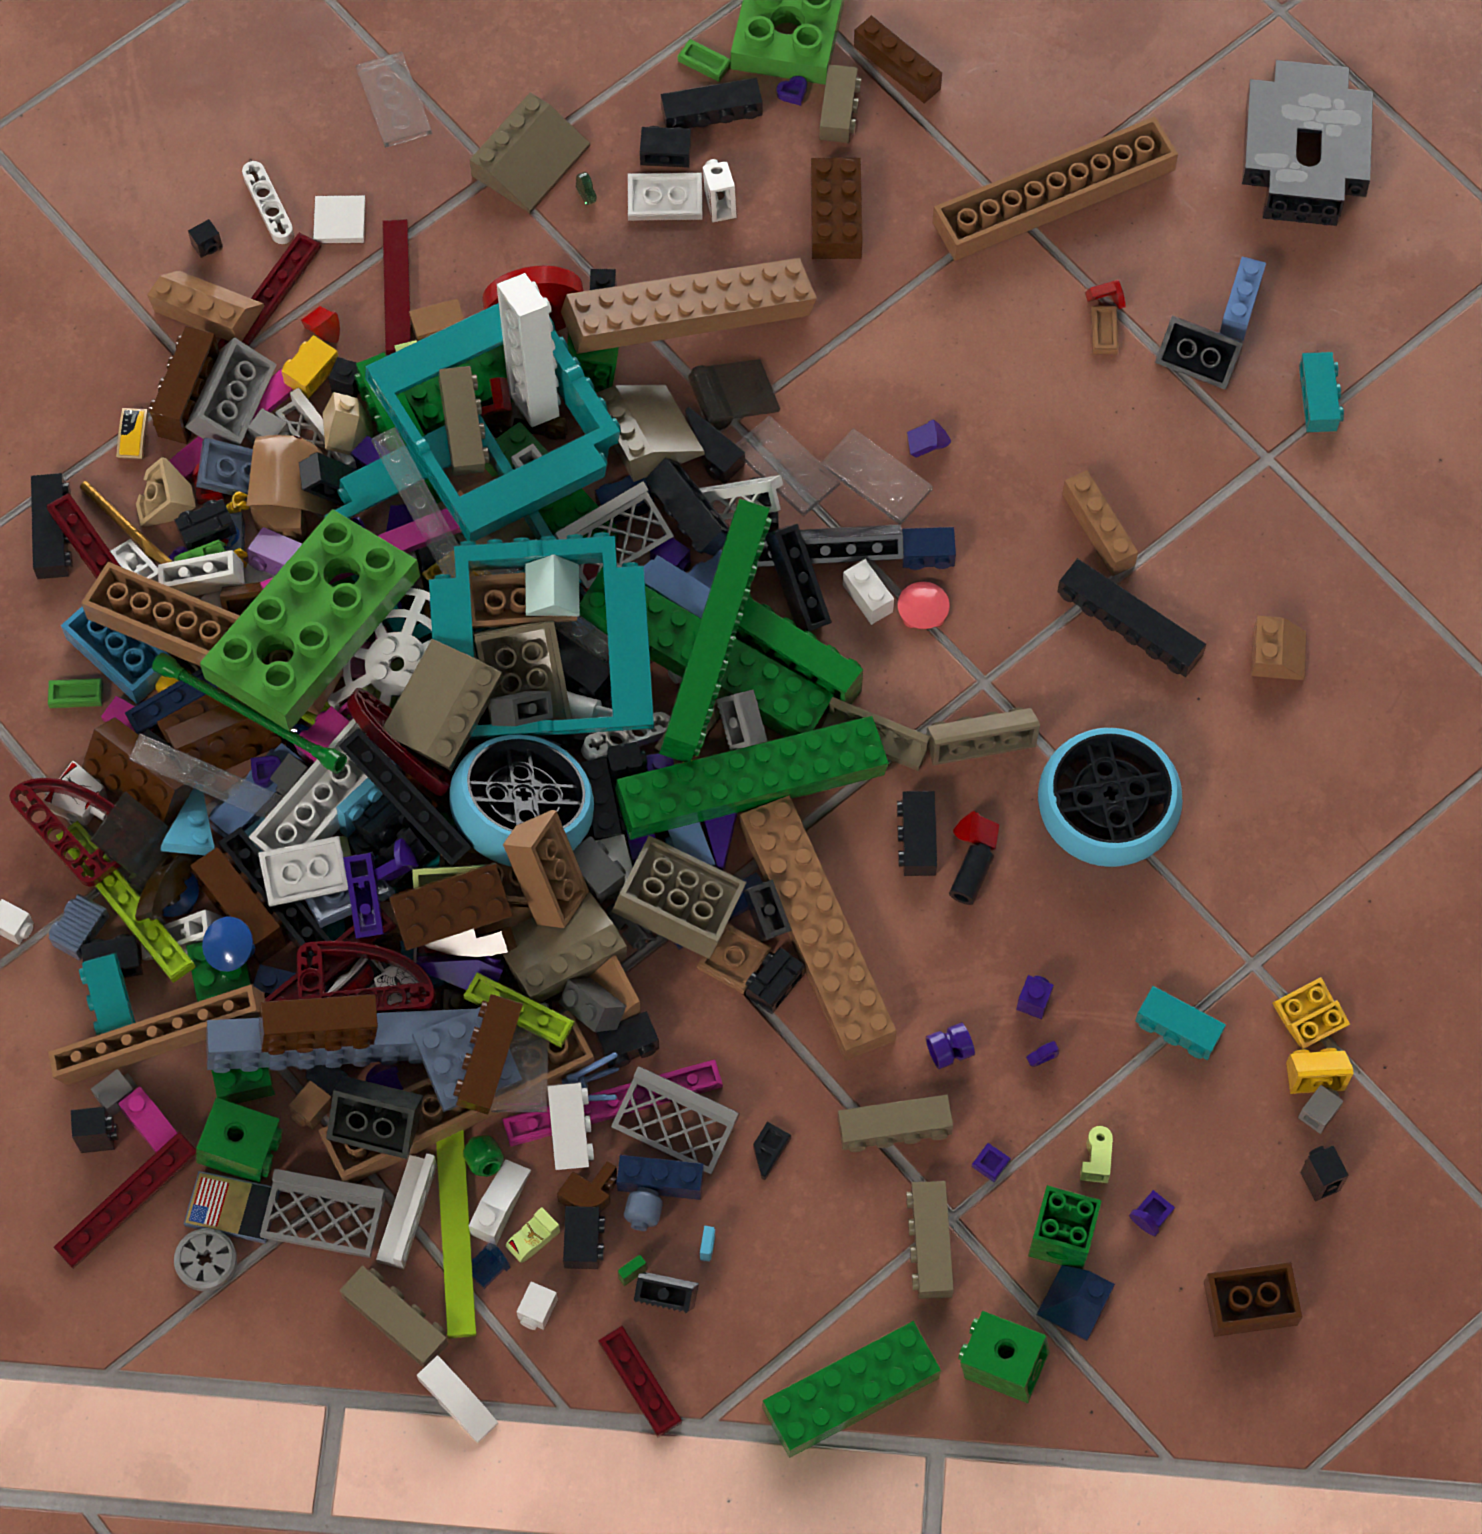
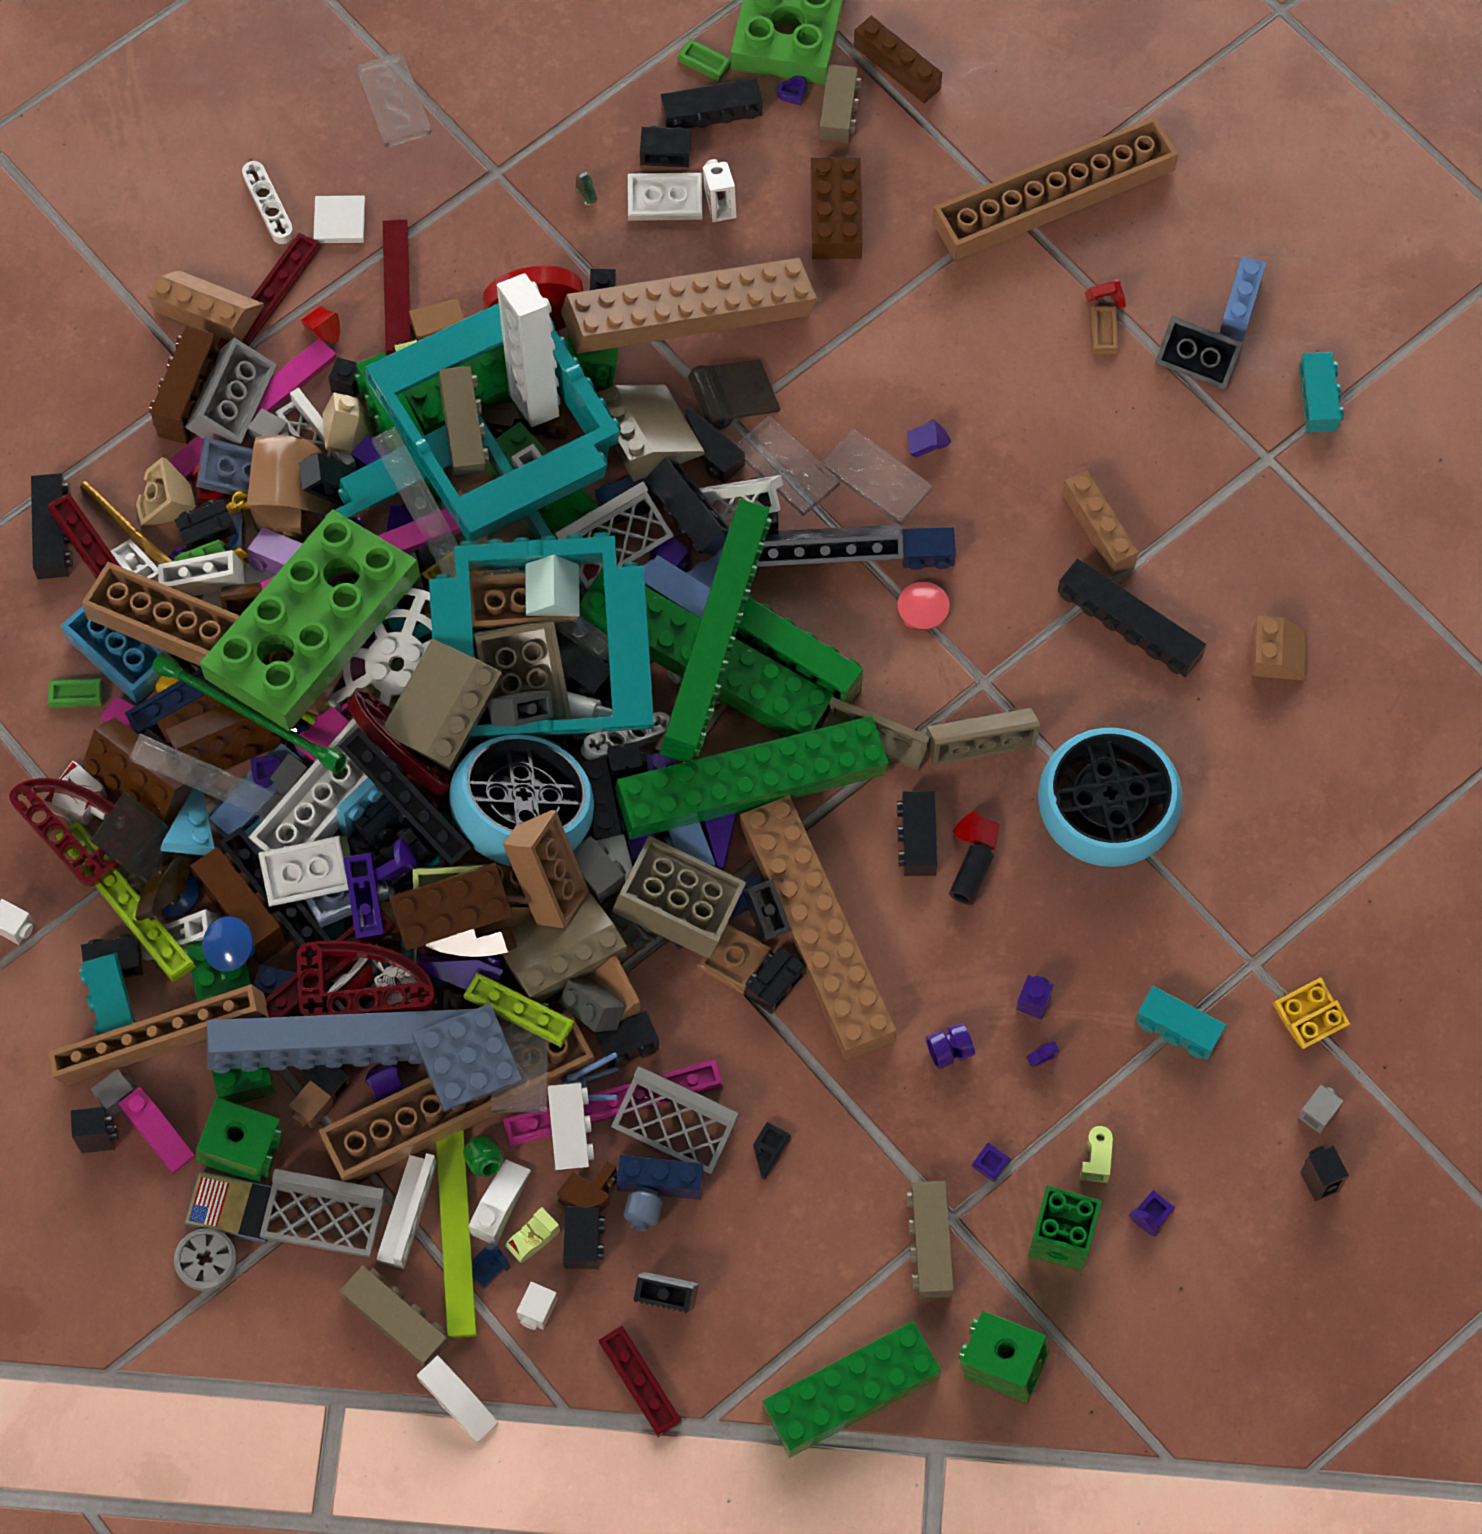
(78, 926): sand blue brick -> none
(125, 1200): dark red tile -> none
(132, 433): slope -> none
(205, 238): black plate -> none
(309, 366): yellow brick -> none
(318, 1024): reddish brown brick -> none
(374, 1117): pearl dark grey slope -> none
(488, 1055): reddish brown brick -> none
(500, 396): red tile -> none
(528, 153): dark tan slope -> none
(632, 1270): green tile -> none
(707, 1243): medium azure tile -> none
(741, 720): light grey brick -> none
(797, 578): black brick -> none
(868, 591): white brick -> none
(895, 1123): dark tan brick -> none
(1076, 1300): dark blue slope -> none
(1252, 1299): reddish brown brick -> none
(1309, 101): panel -> none
(1324, 1068): yellow slope -> none

